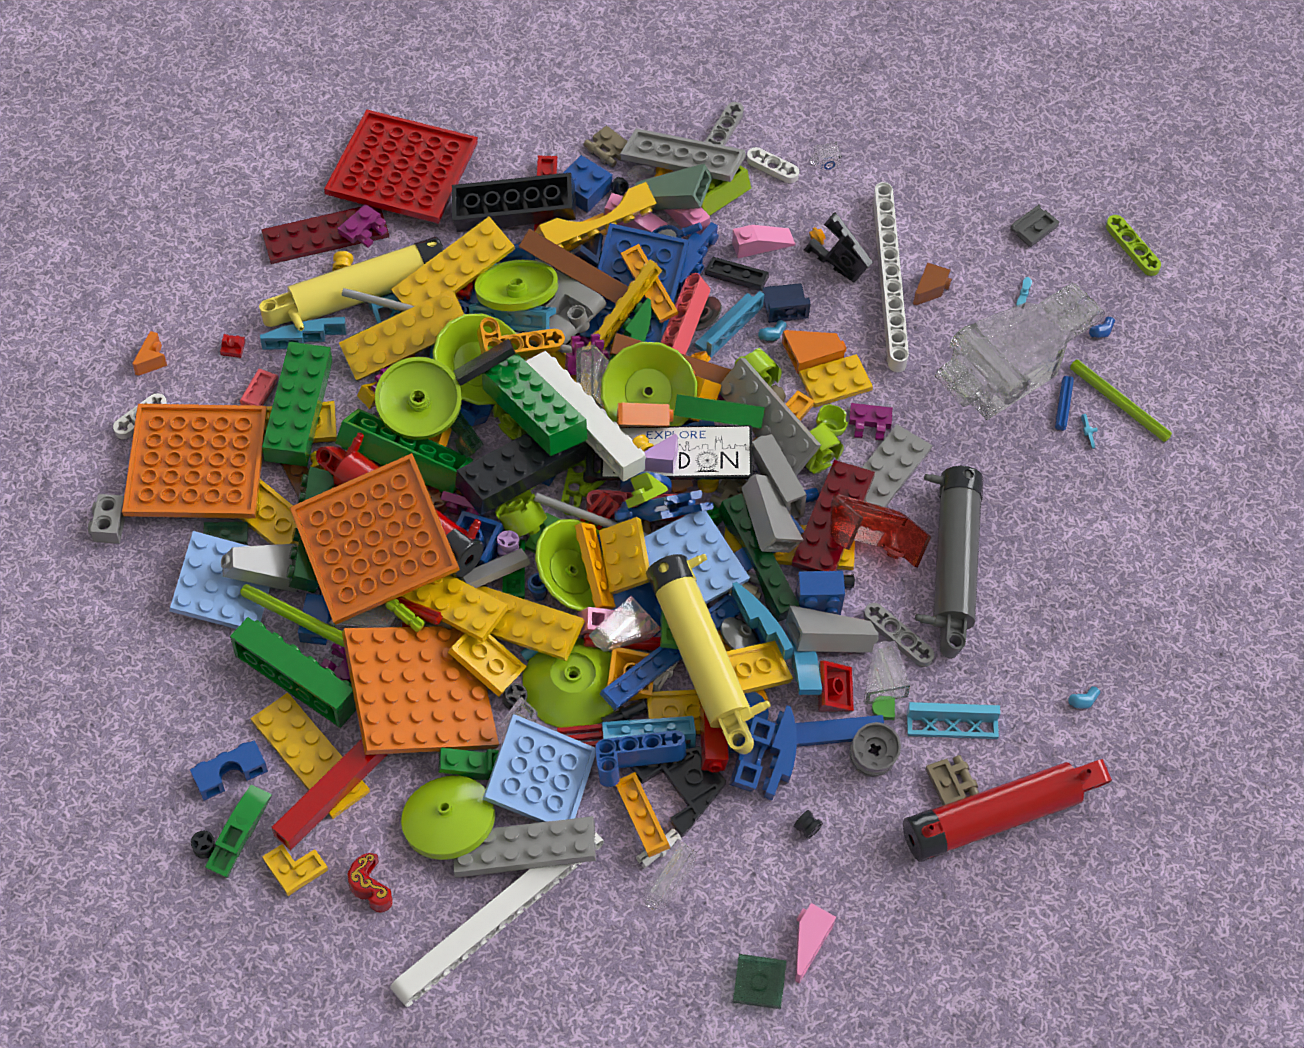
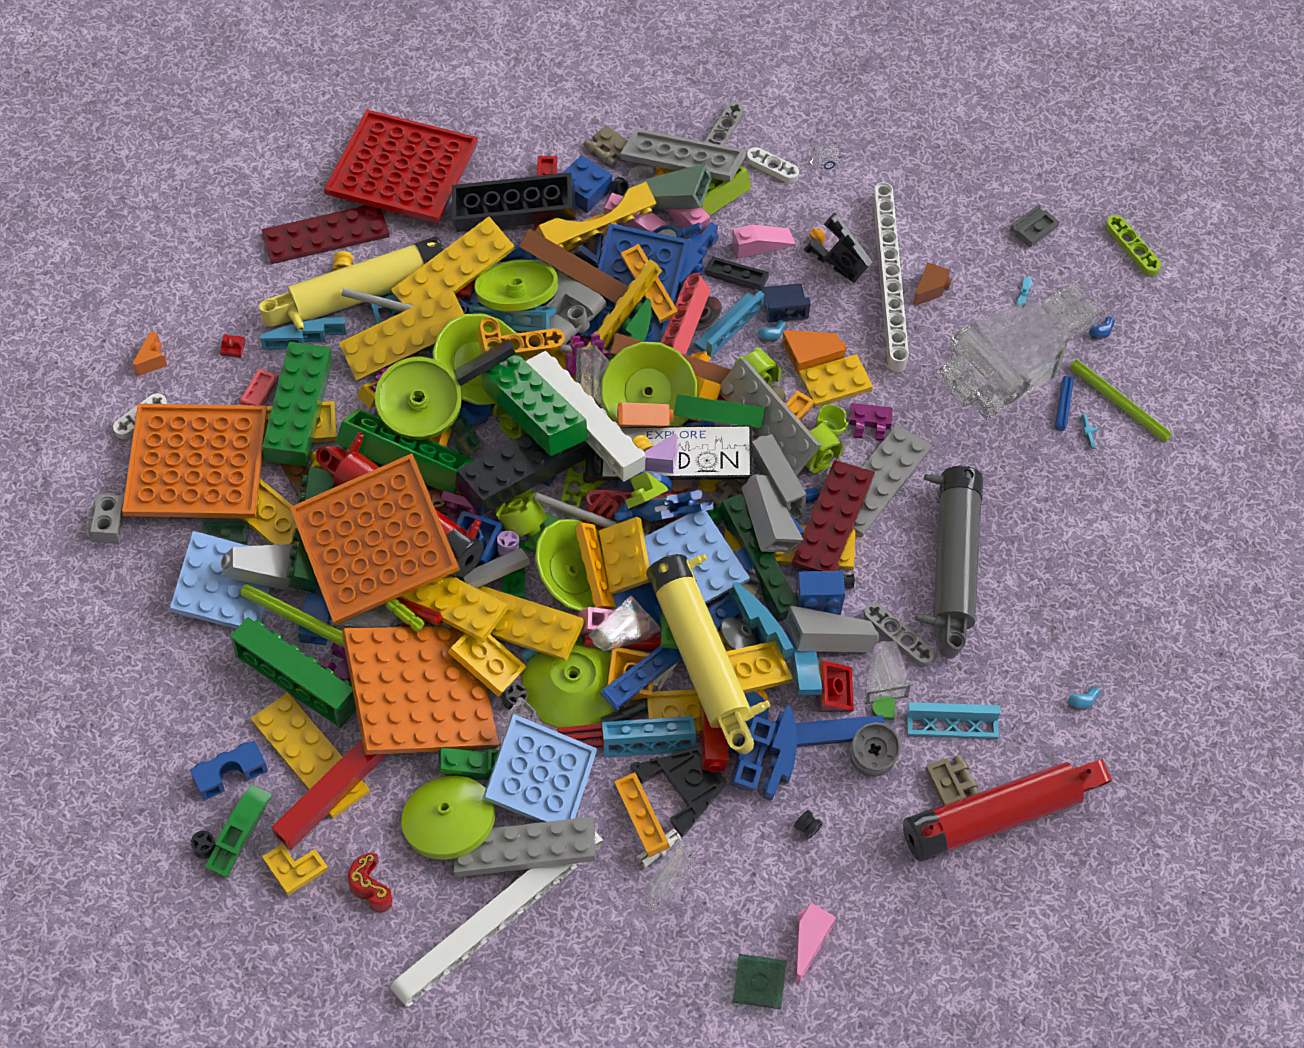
(359, 223): magenta plate -> none
(537, 587): blue cone -> none
(637, 751): blue beam -> none
(877, 526): clear red windscreen -> none

